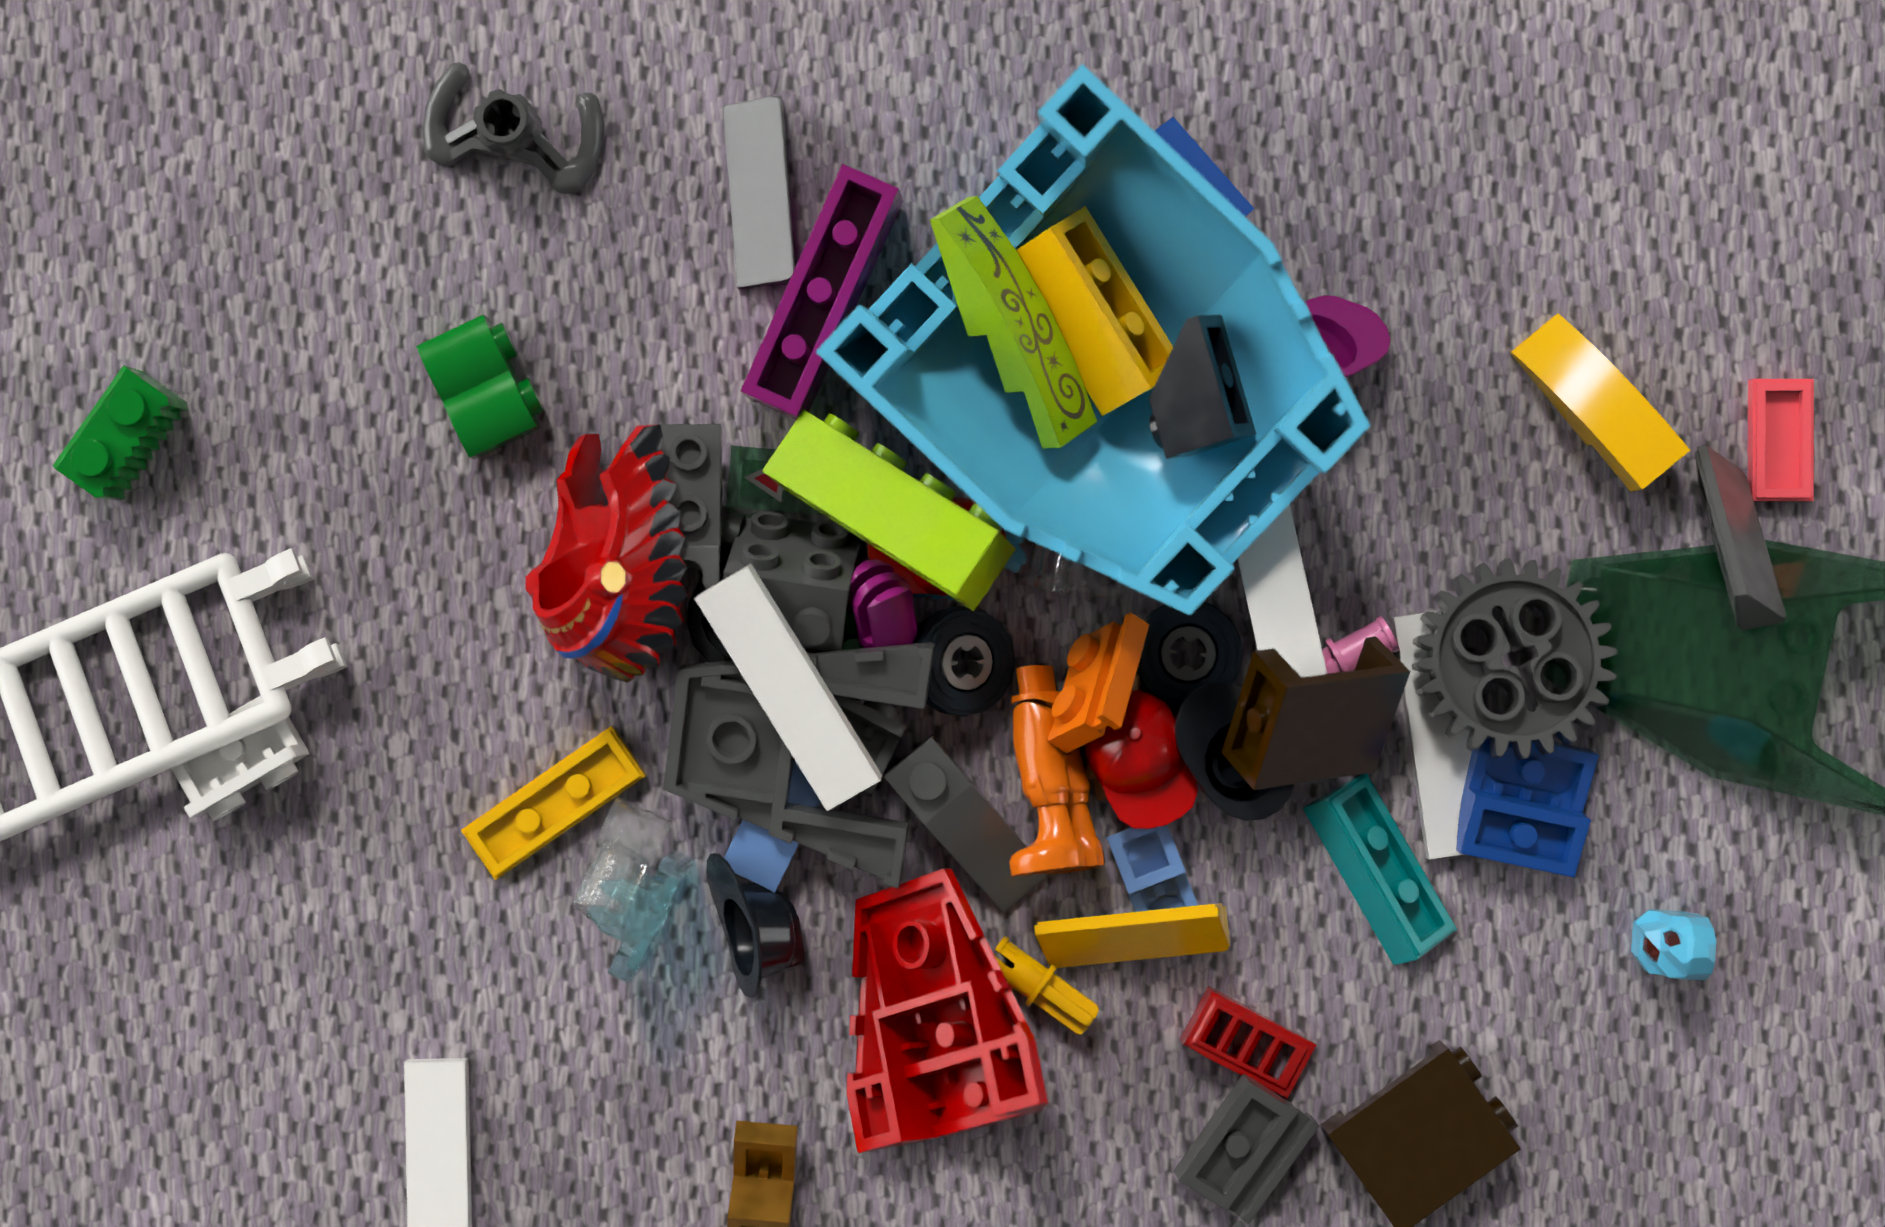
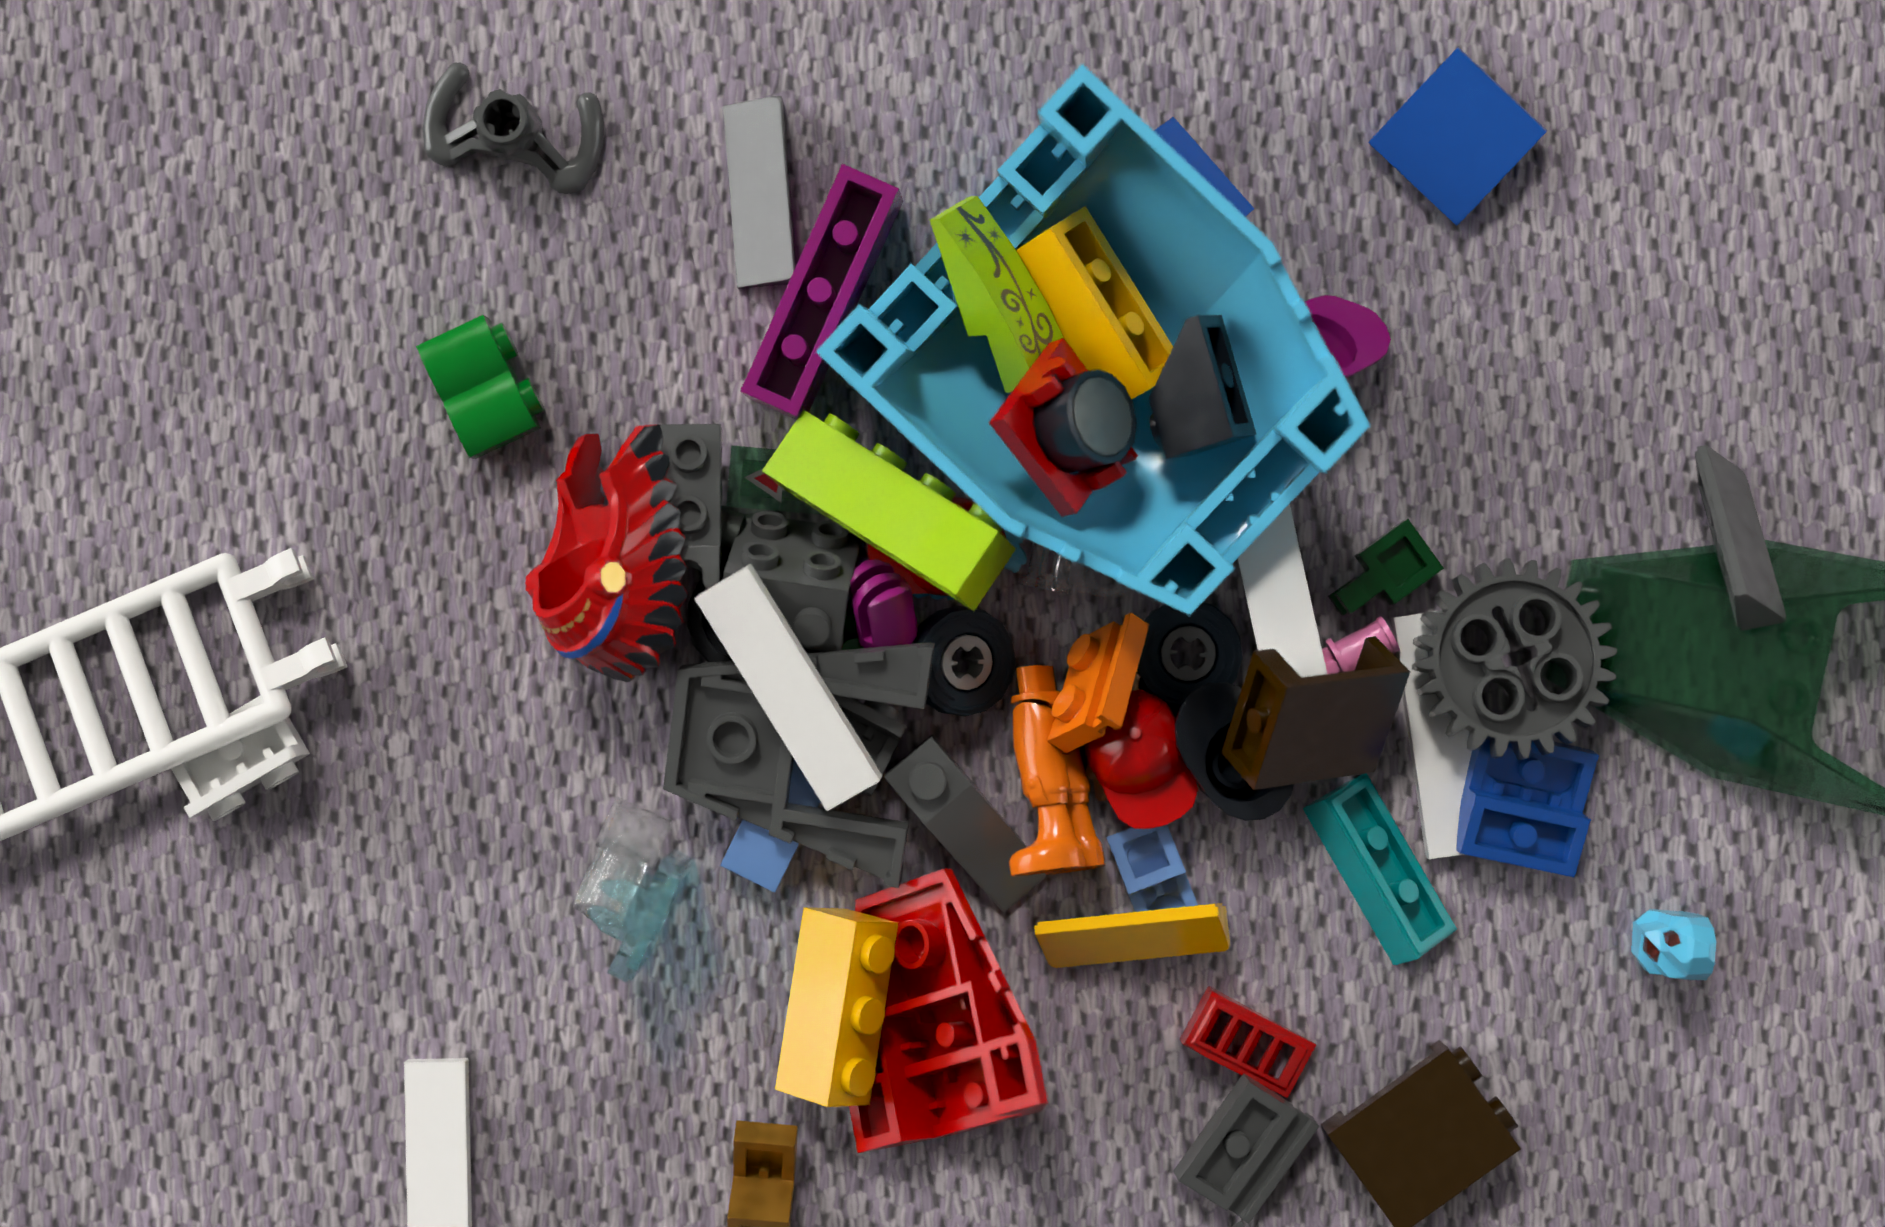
(120, 434): green brick -> none
(553, 802): yellow tile -> none
(757, 924): black piece -> none
(836, 1006): none -> yellow brick
(1046, 989): yellow axle -> none
(1068, 423): none -> piece
(1392, 565): none -> dark green plate
(1457, 136): none -> blue slope
(1600, 403): yellow slope -> none
(1781, 440): coral tile -> none

